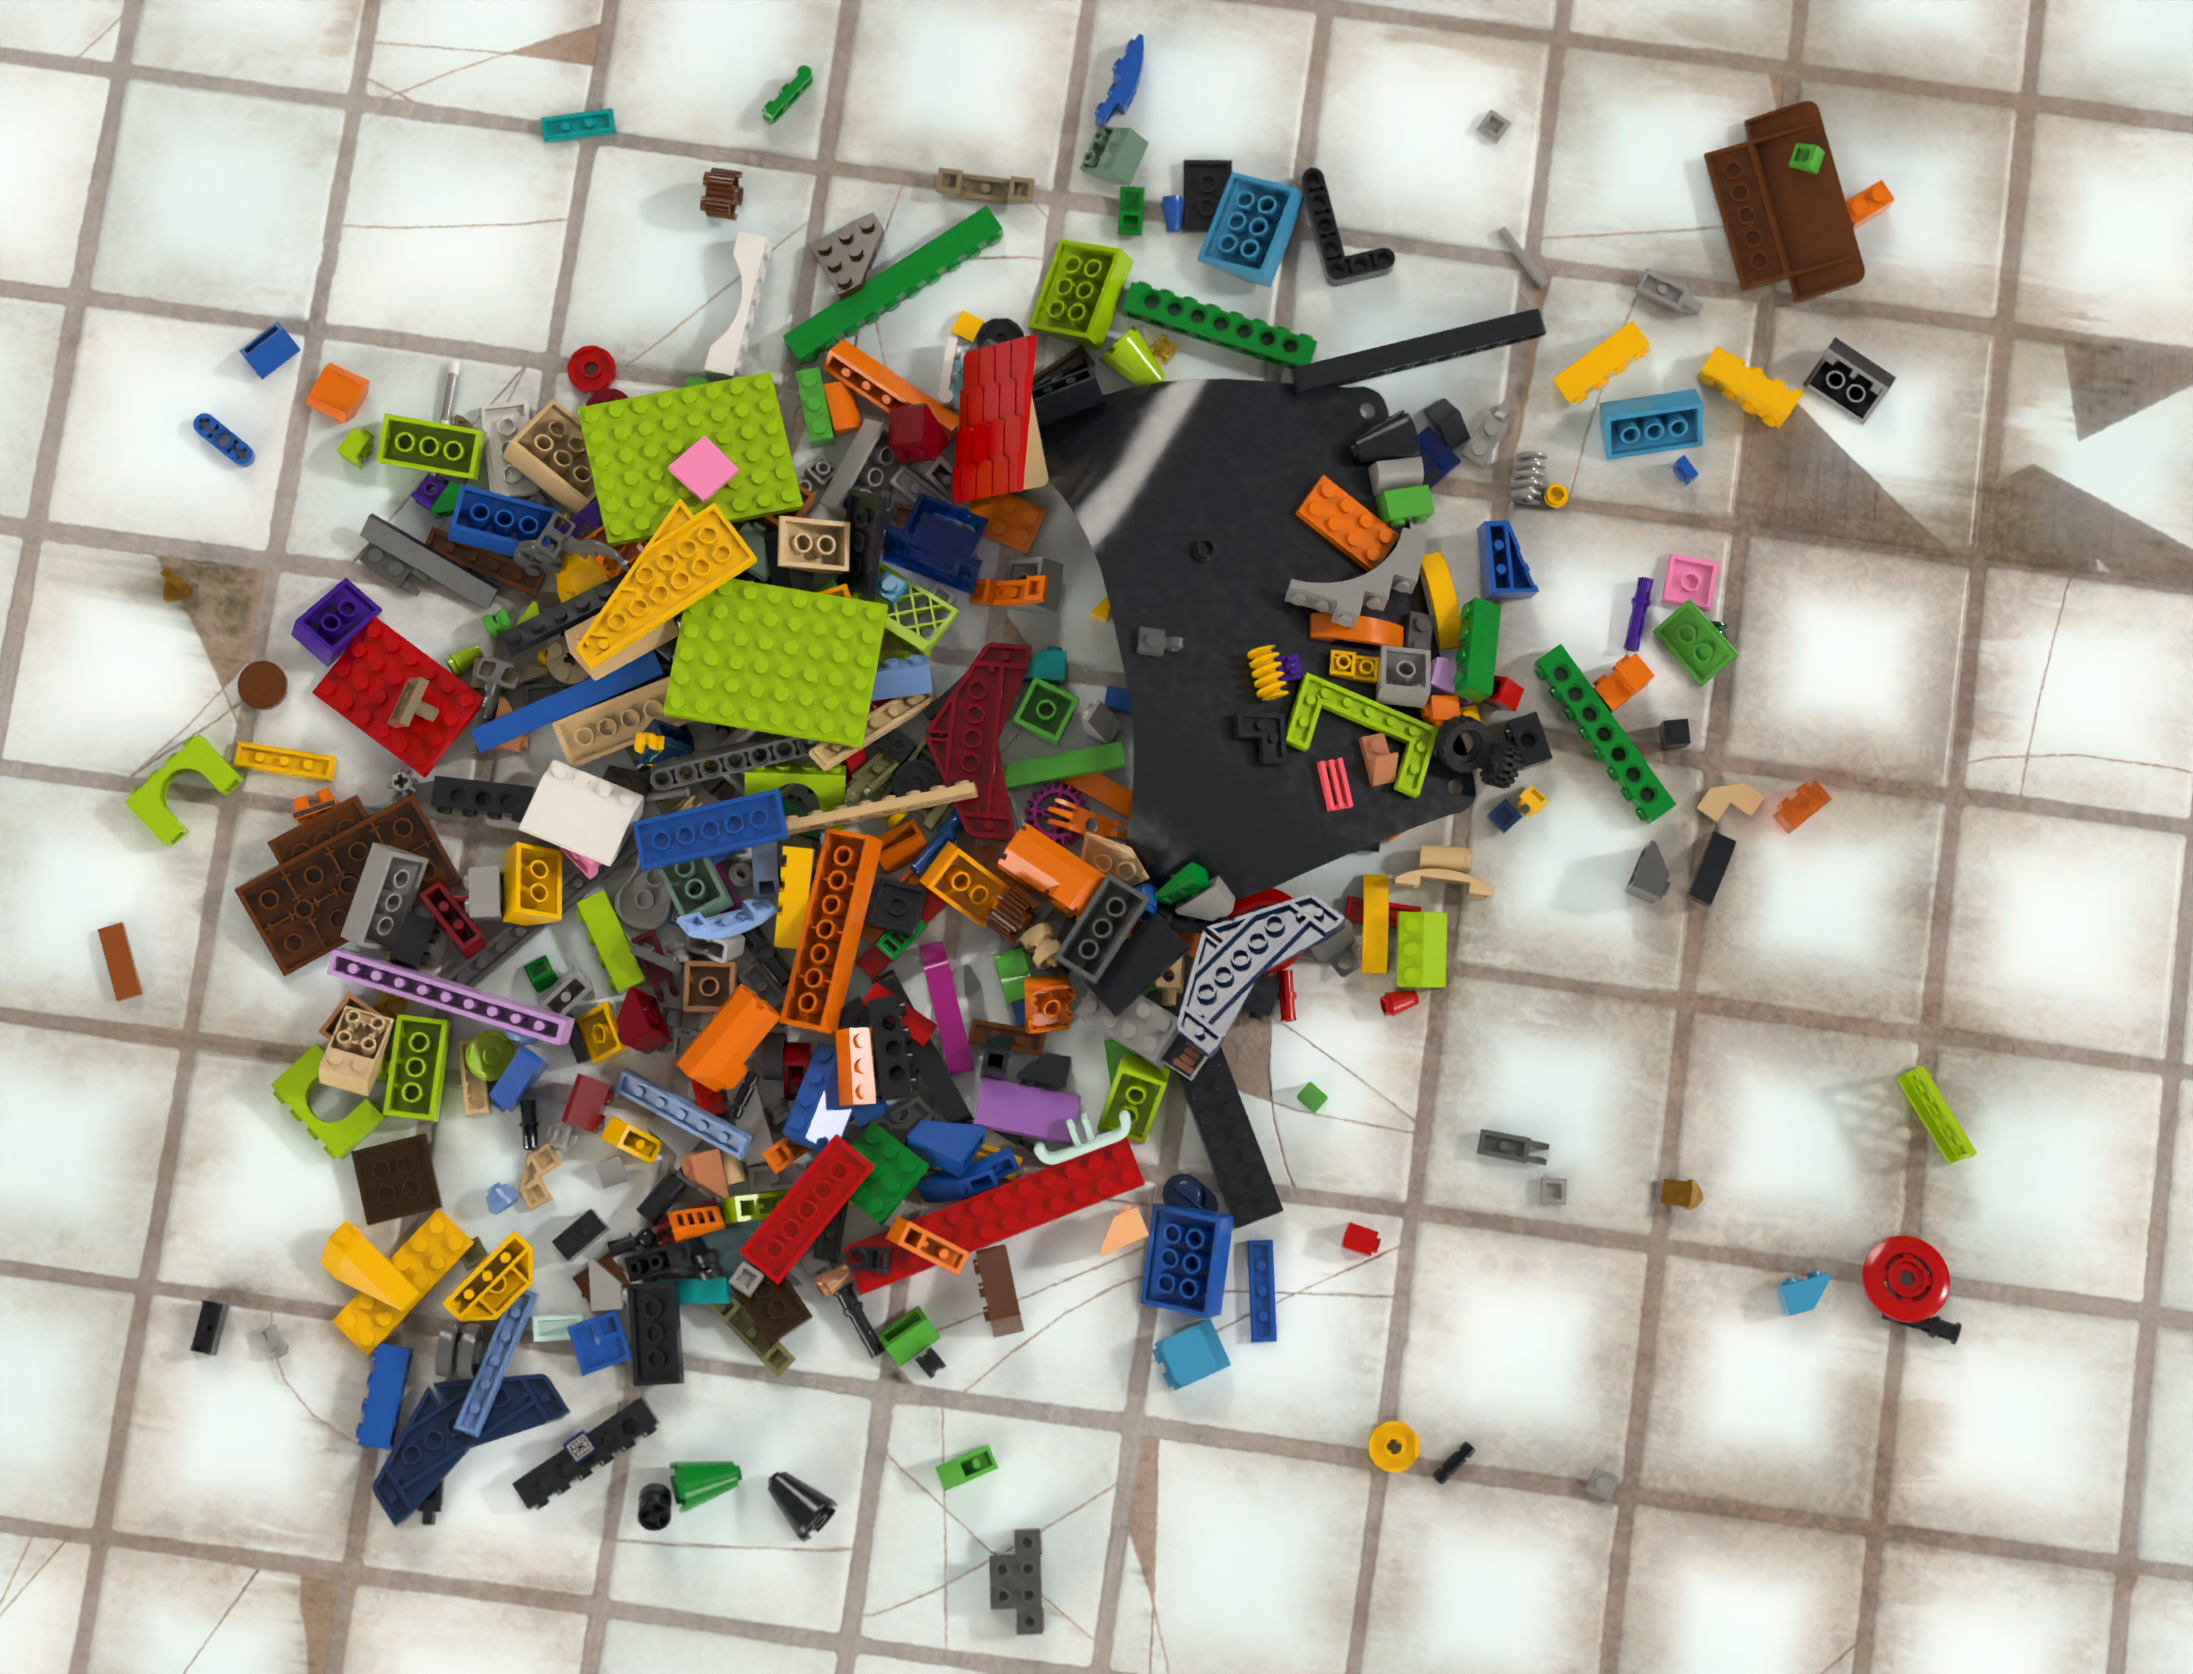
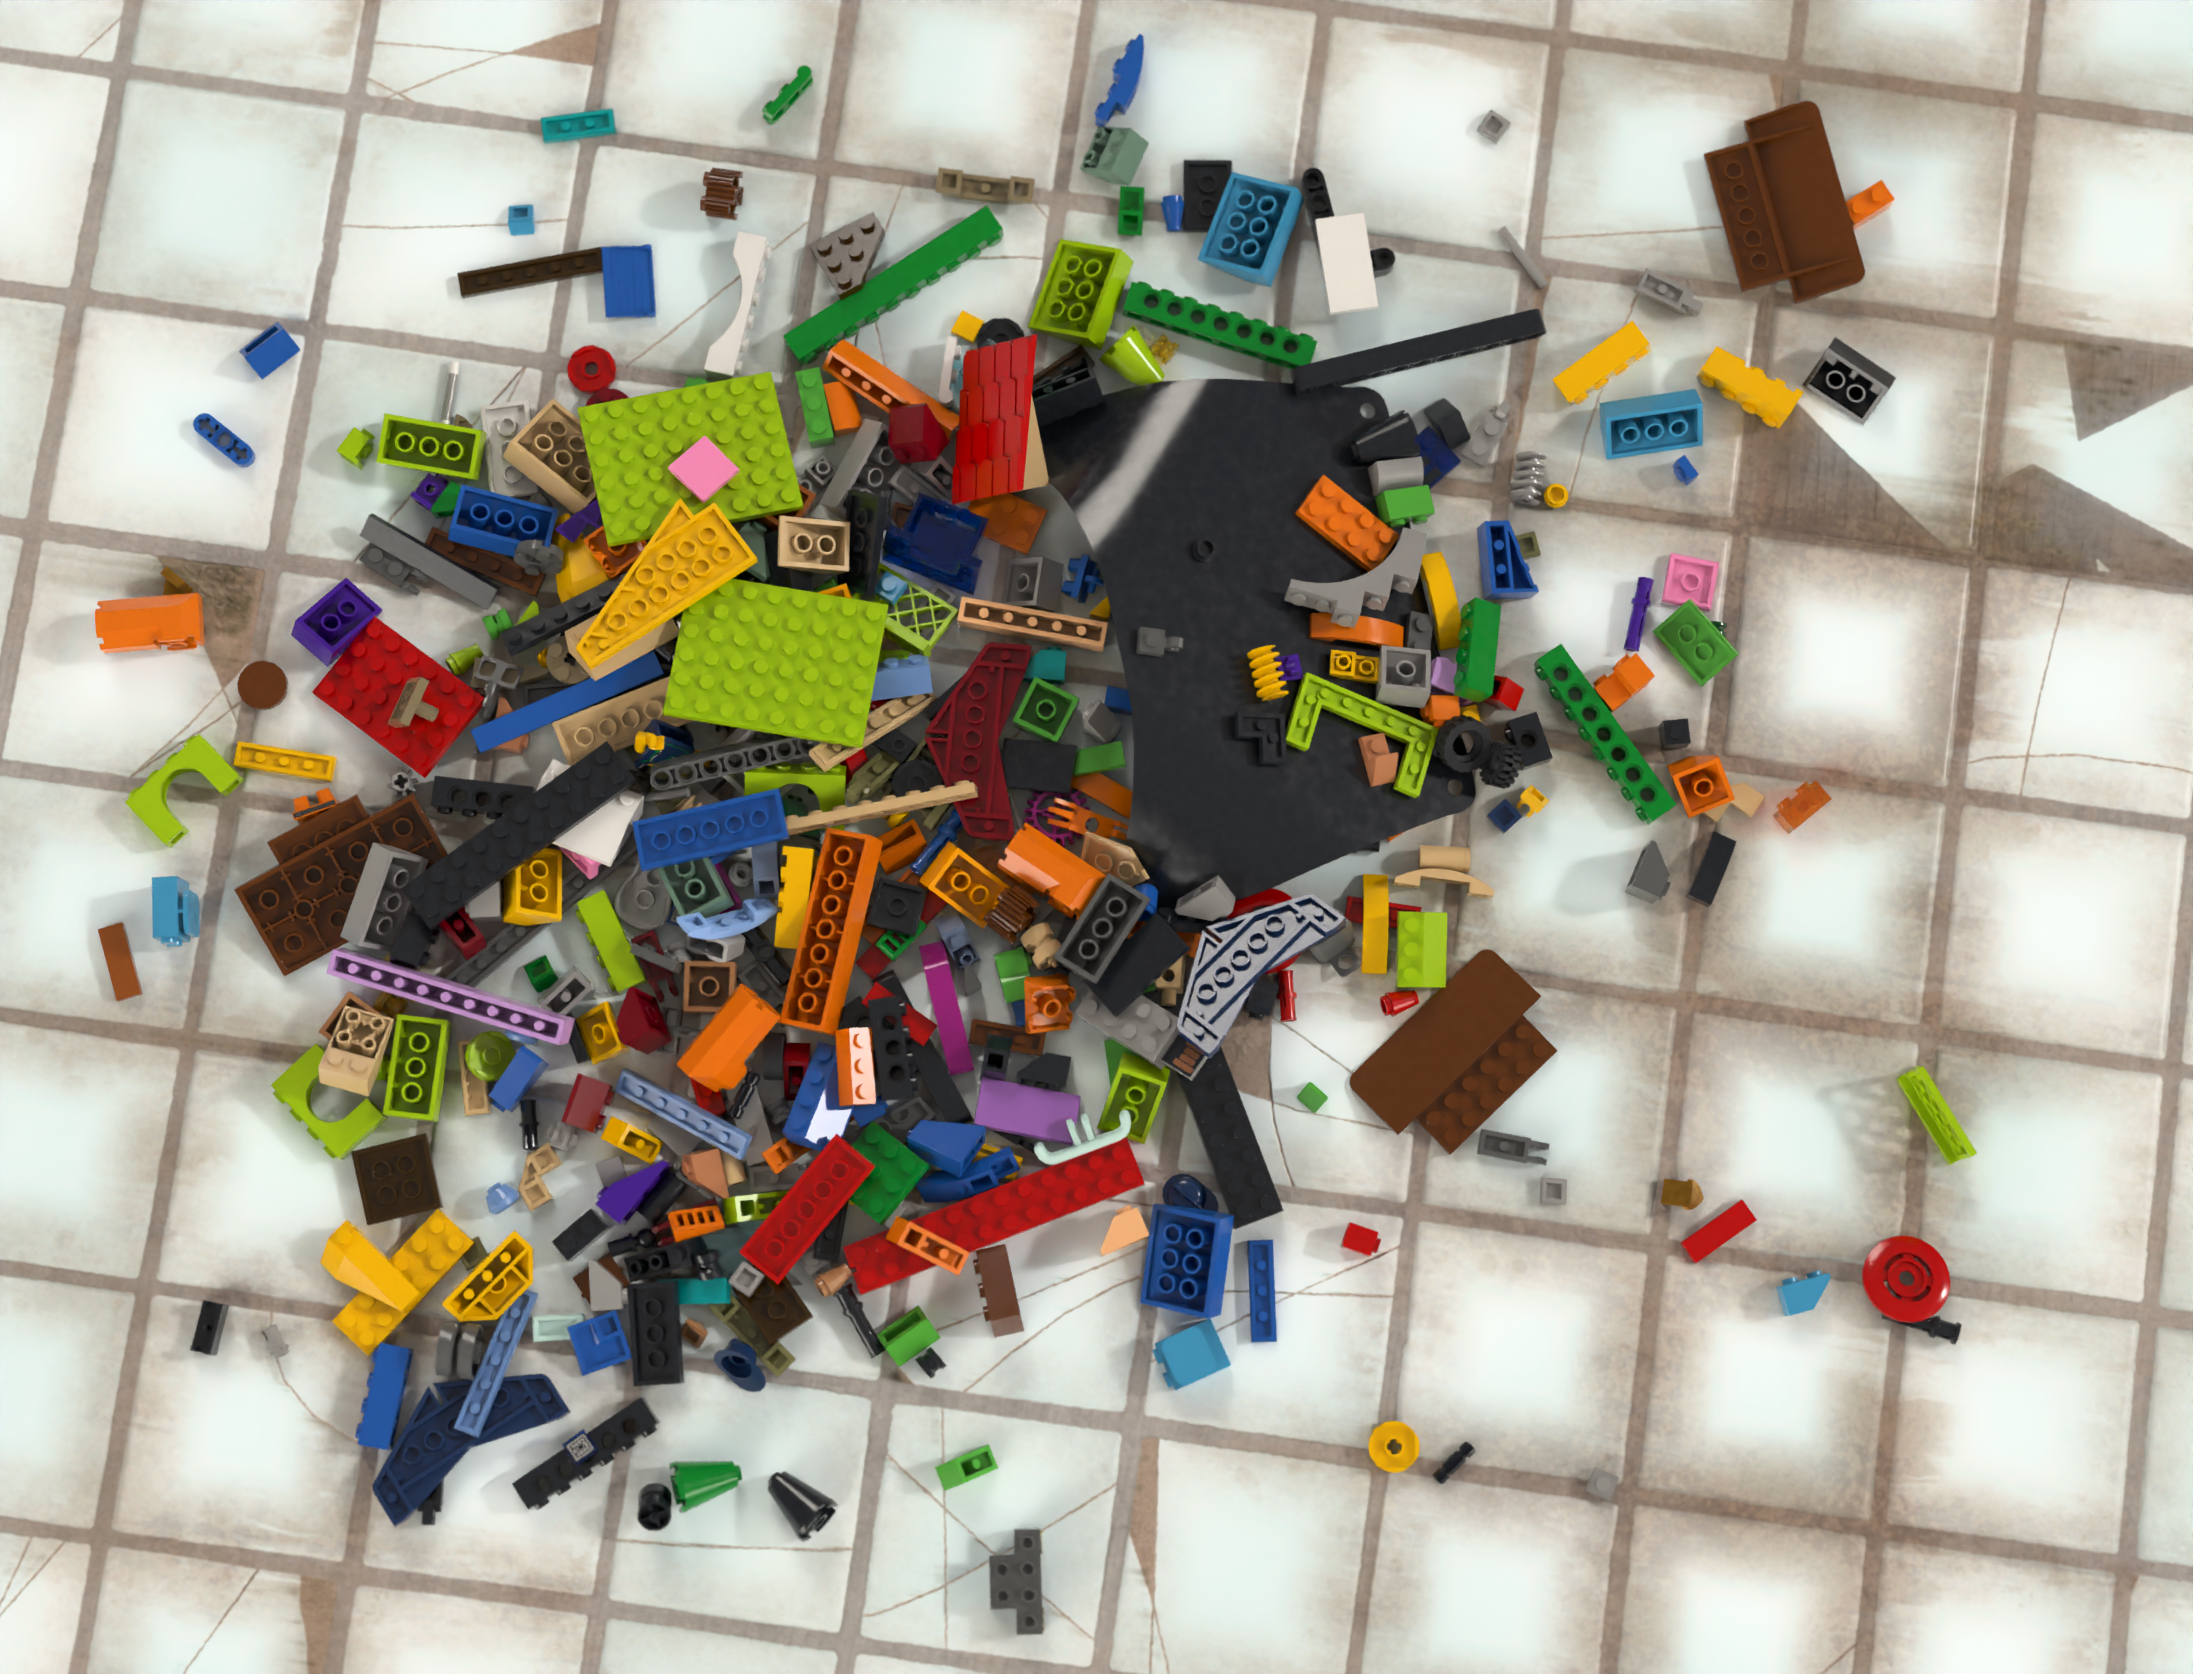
(150, 622): none -> orange brick
(174, 911): none -> dark azure brick
(338, 393): orange slope -> none
(518, 835): none -> black plate
(521, 220): none -> dark azure slope
(530, 272): none -> dark brown tile
(574, 546): dark grey piece -> none
(627, 1194): none -> dark purple slope
(628, 281): none -> blue piece
(694, 1332): none -> medium nougat slope
(739, 1364): none -> dark blue piece
(872, 1259): black piece -> none
(956, 939): none -> sand blue slope
(1010, 592): orange slope -> none
(1032, 624): none -> light nougat brick
(1039, 765): none -> black tile
(1085, 581): none -> blue hips
(1184, 884): green slope -> none
(1343, 782): coral tile -> none
(1346, 263): none -> white tile
(1457, 1054): none -> reddish brown slope
(1528, 545): none -> olive tile
(1700, 783): none -> orange slope
(1718, 1231): none -> red tile
(1807, 157): bright green slope -> none

